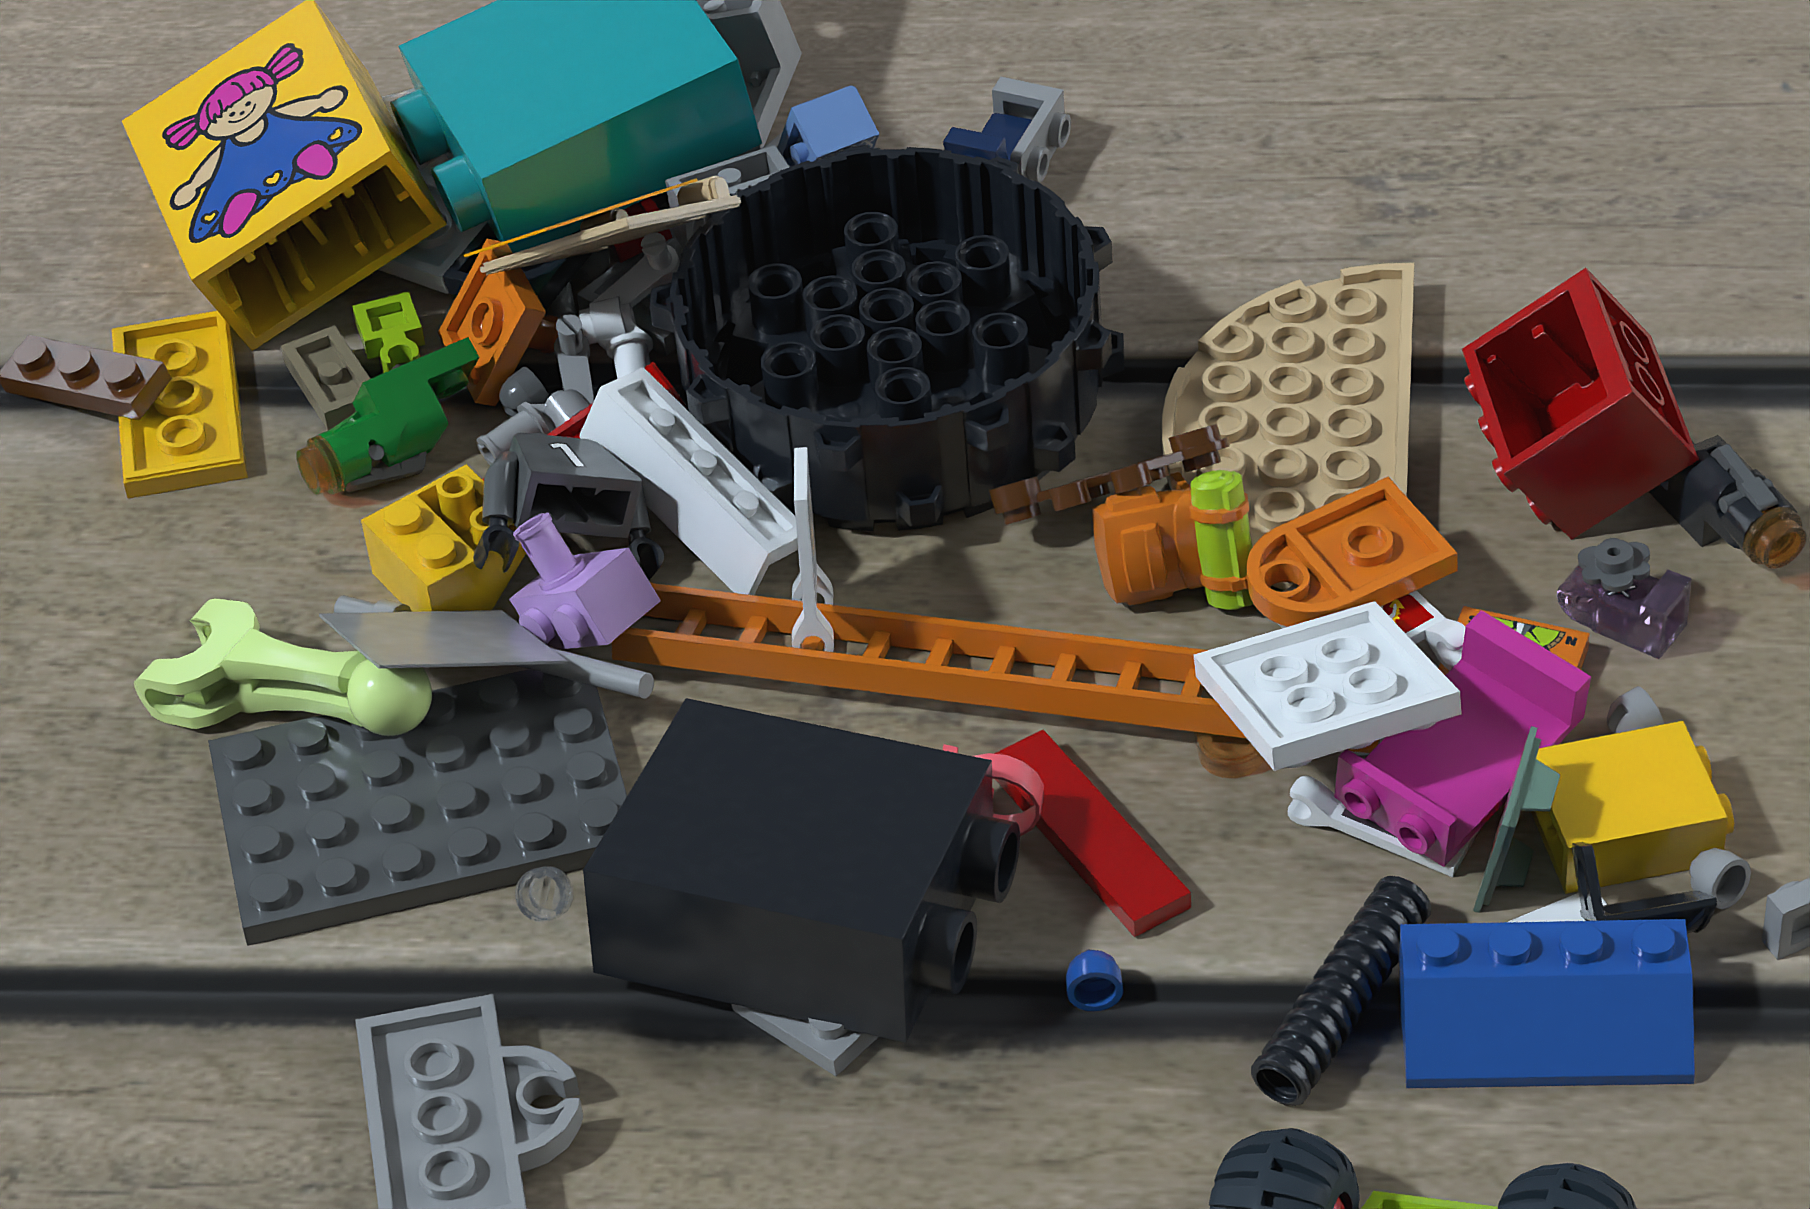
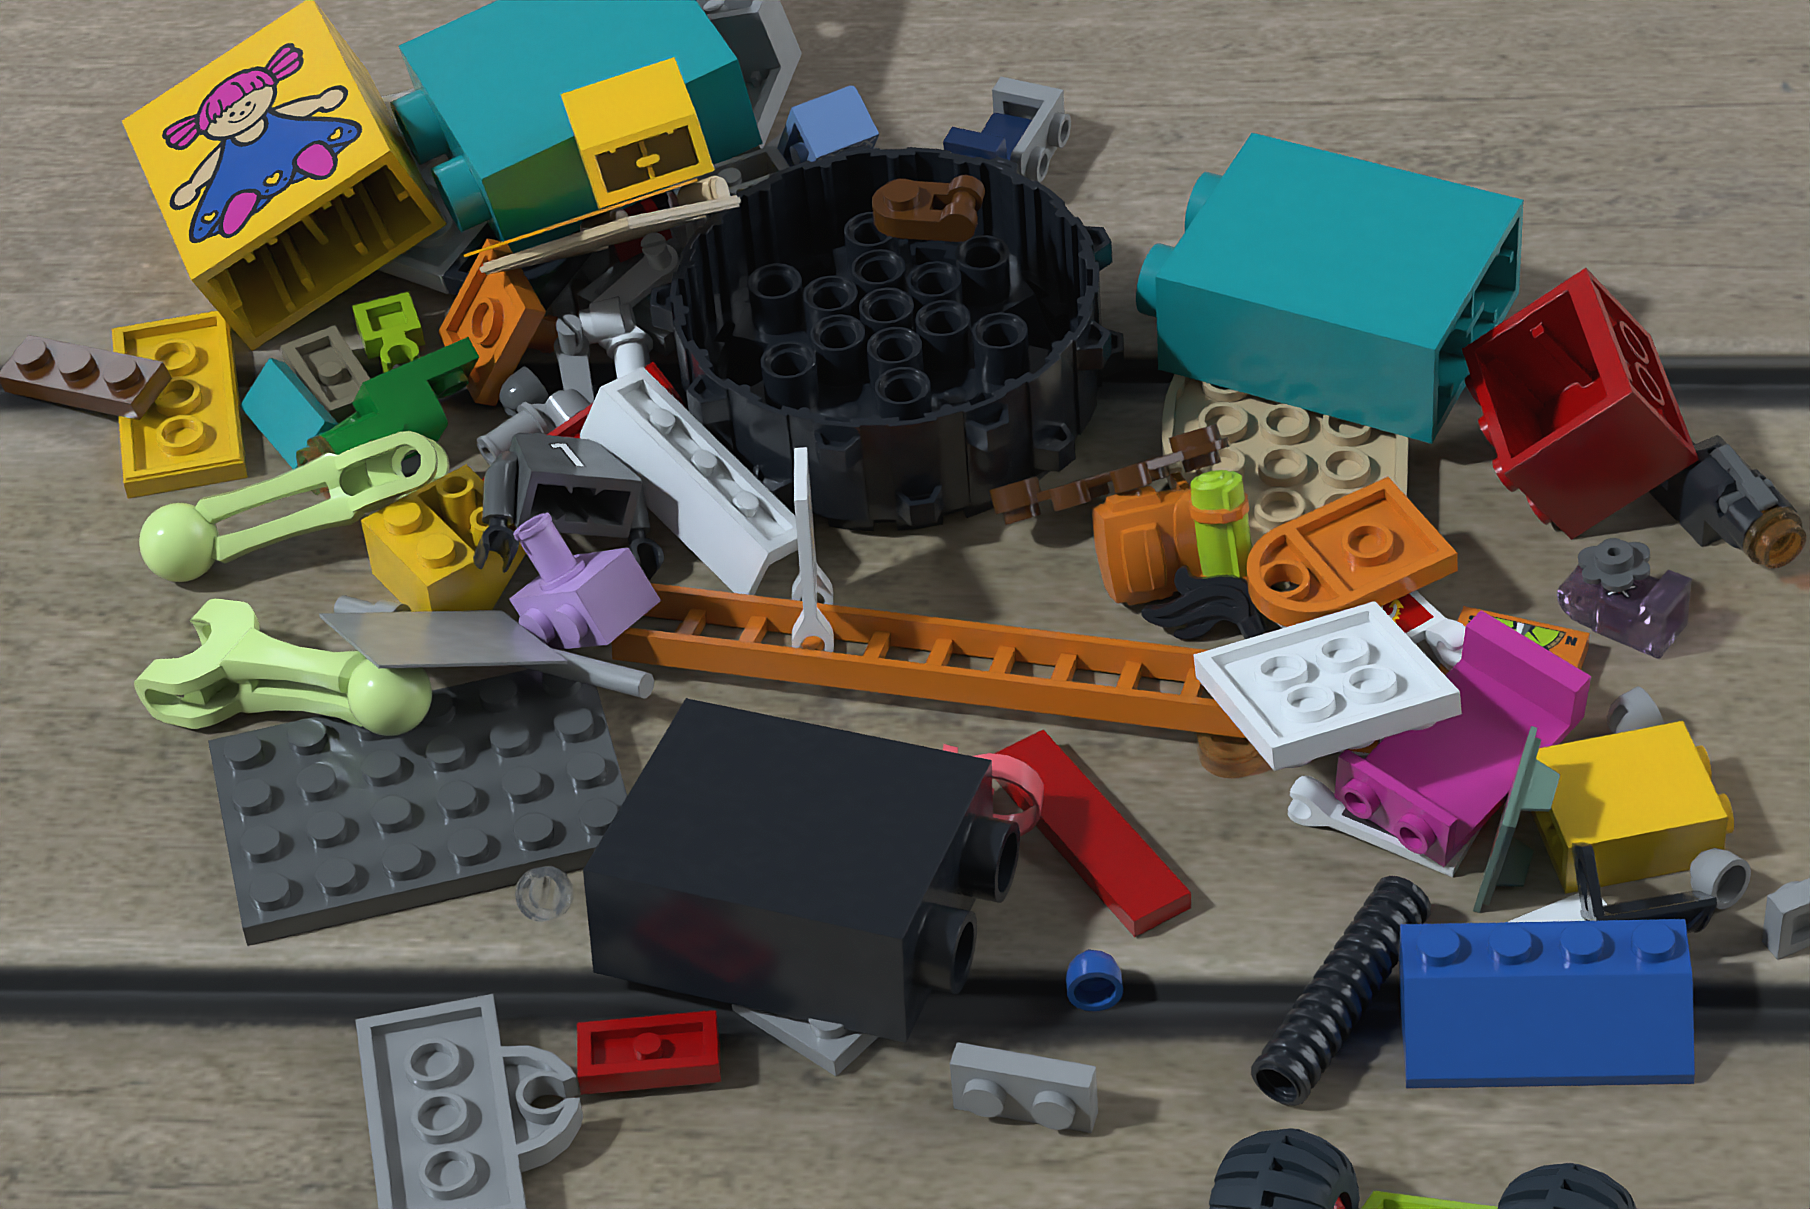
(183, 541): none -> yellowish green piece
(285, 410): none -> teal tile
(637, 132): none -> yellow slope
(648, 1052): none -> red plate
(929, 209): none -> reddish brown plate
(1024, 1087): none -> light grey plate
(1205, 603): none -> black piece
(1333, 284): none -> teal brick

